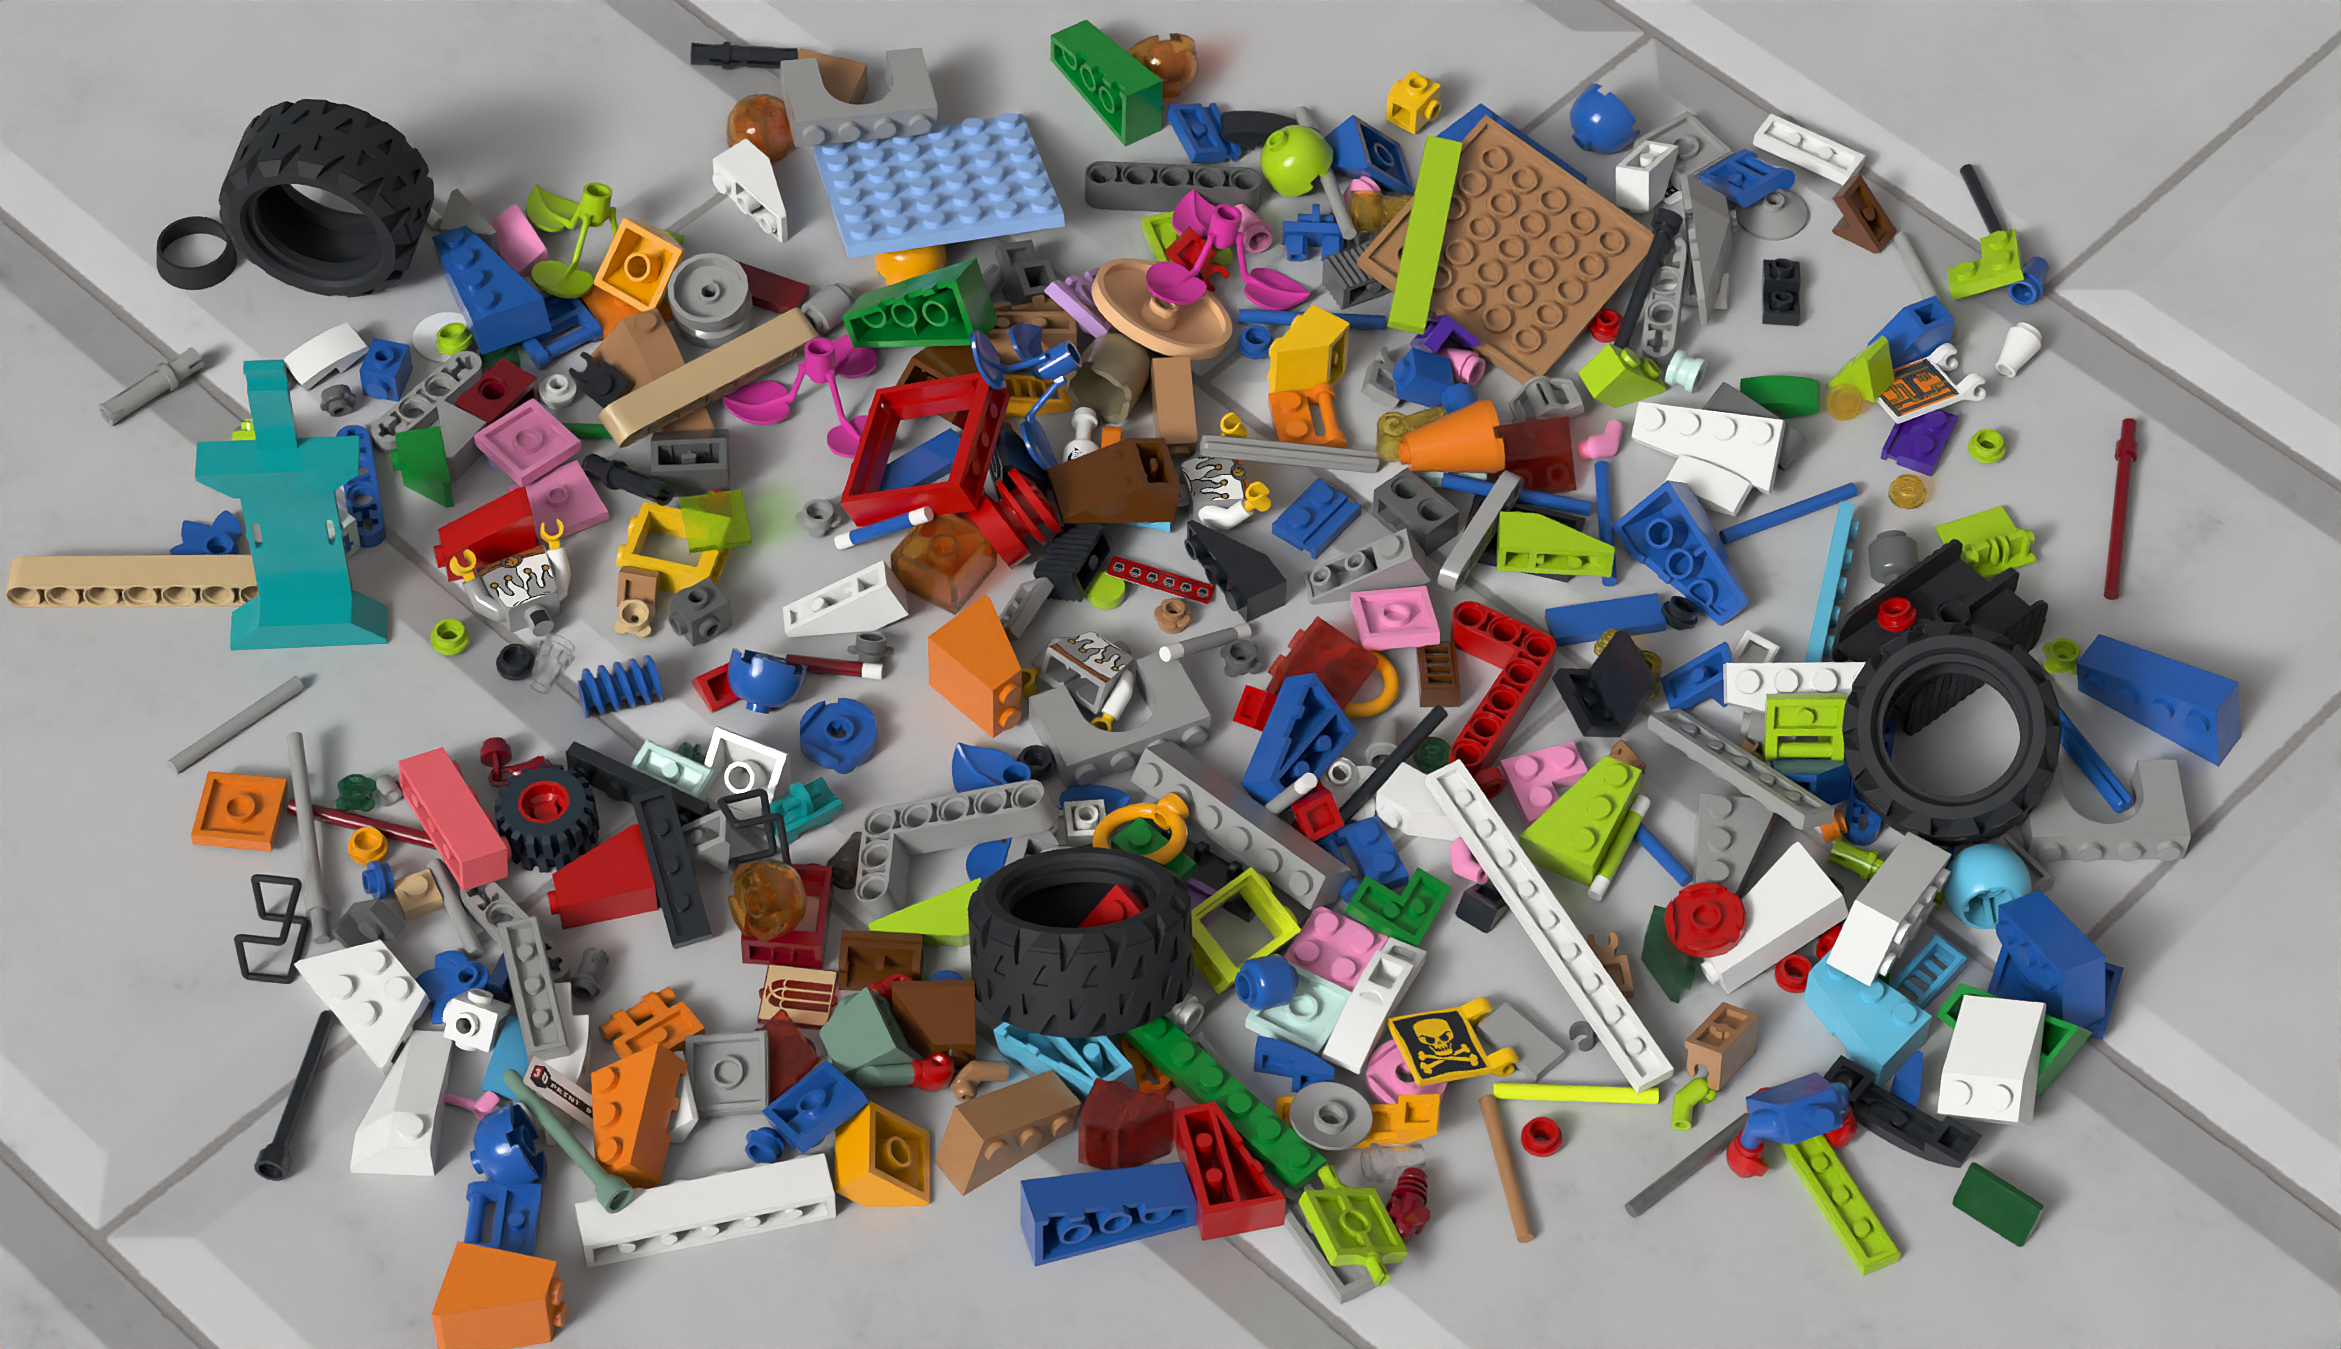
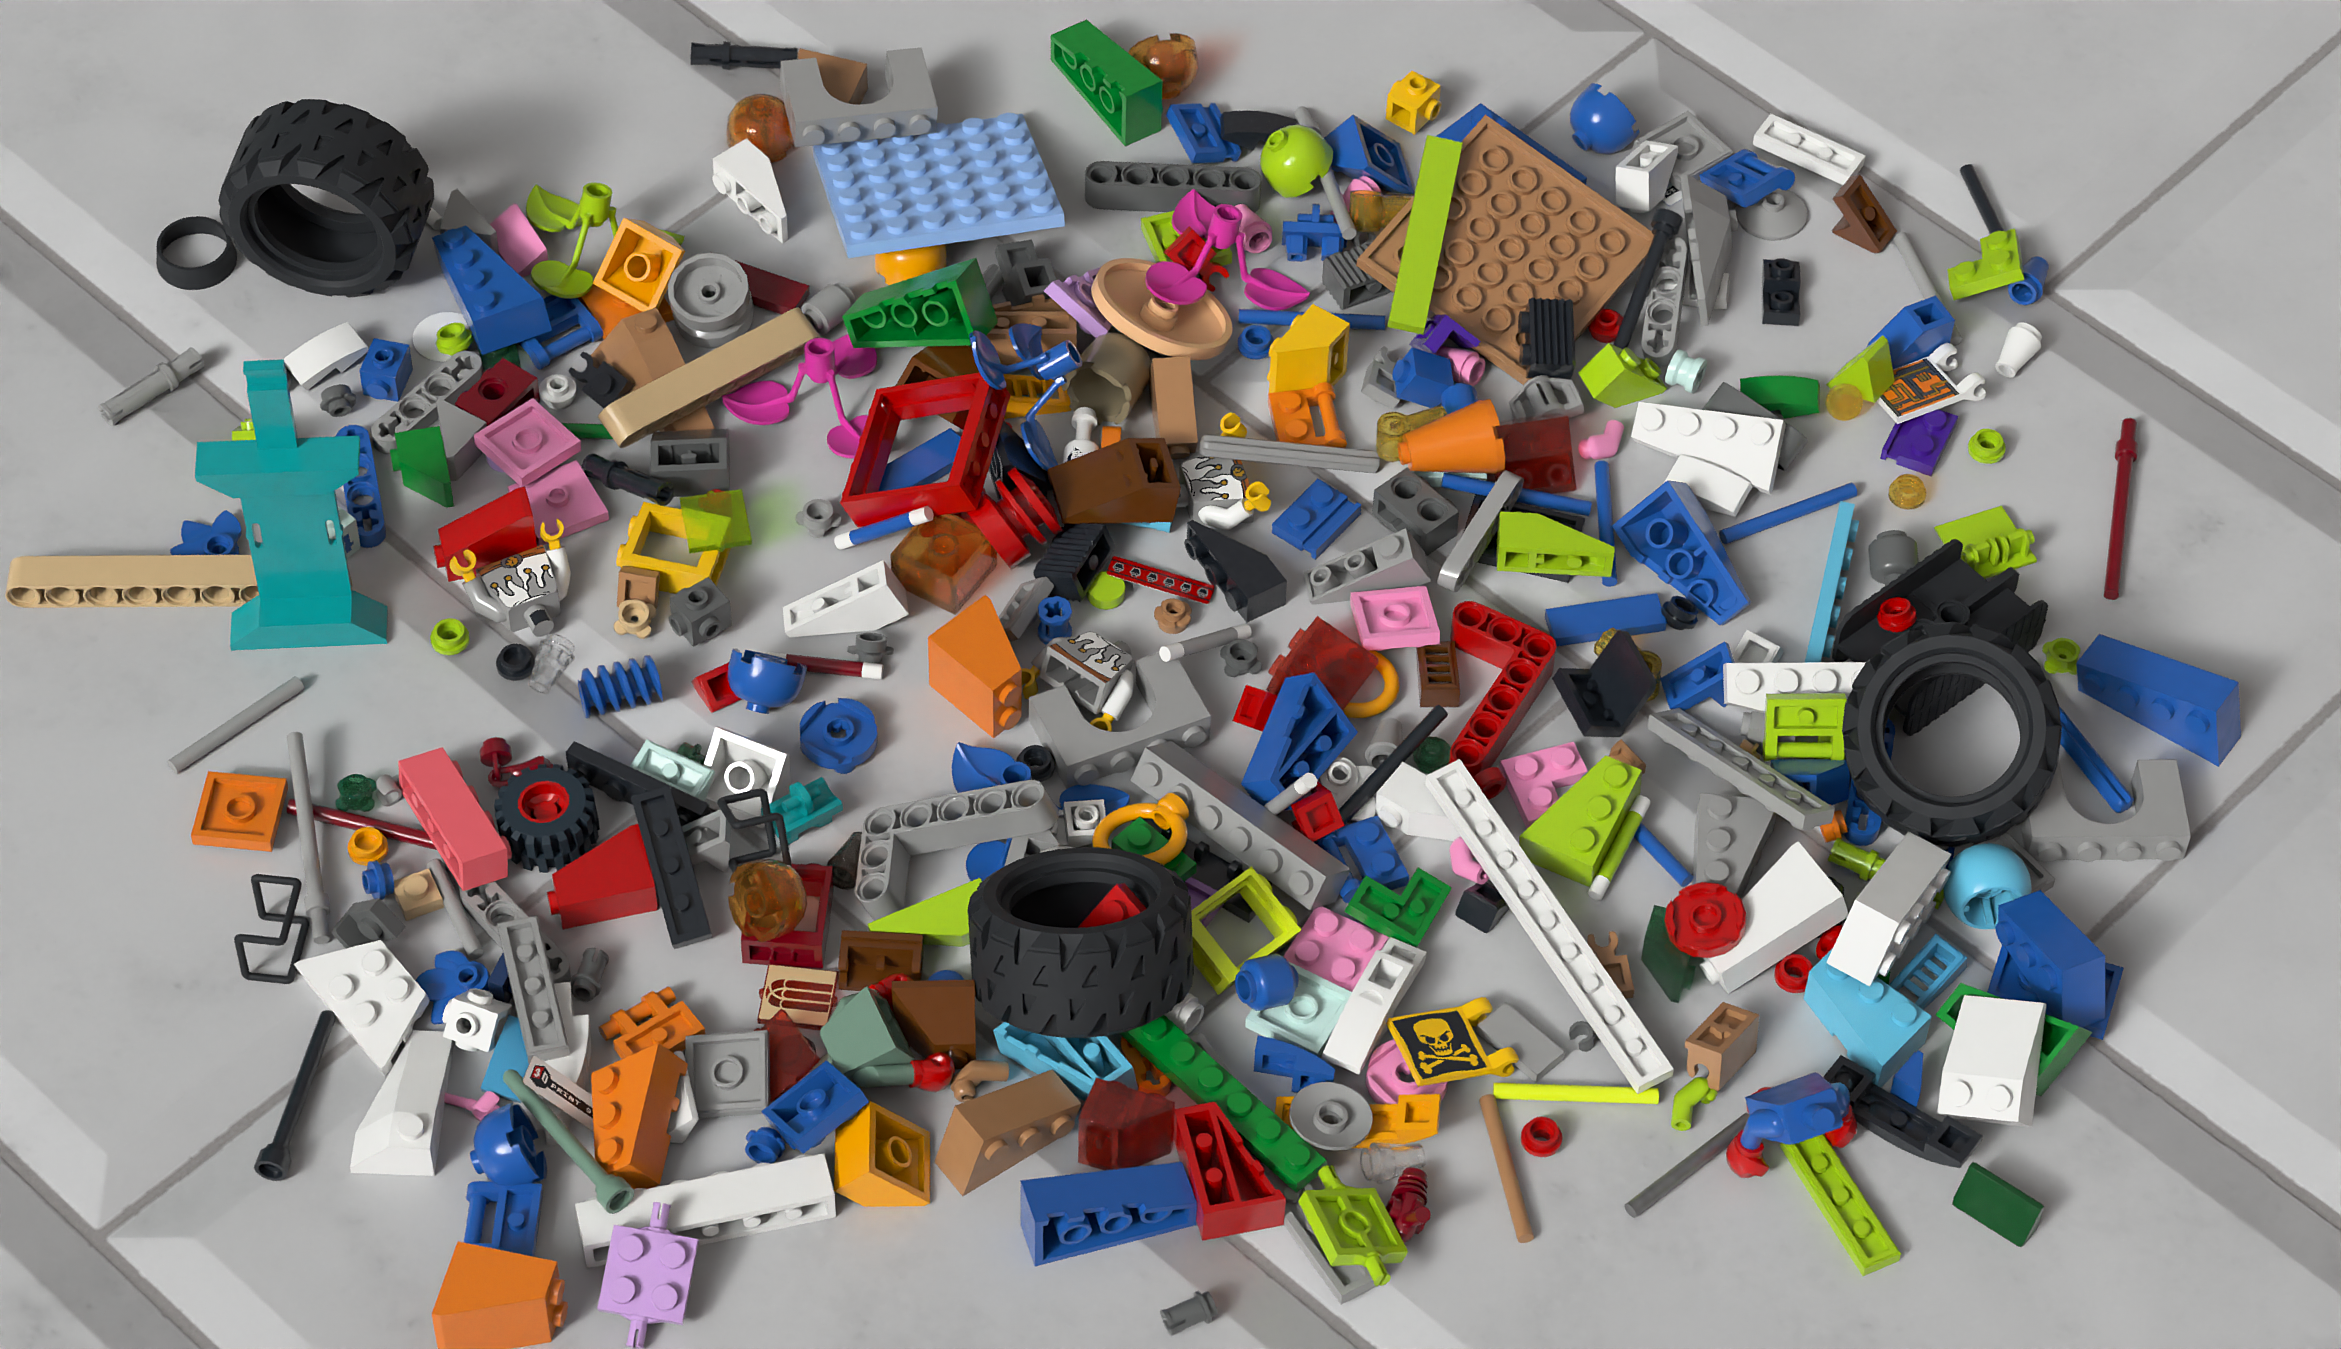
(648, 1275): none -> lavender plate
(1050, 615): none -> blue bush
(1189, 1313): none -> dark grey pin
(1548, 338): none -> black brick

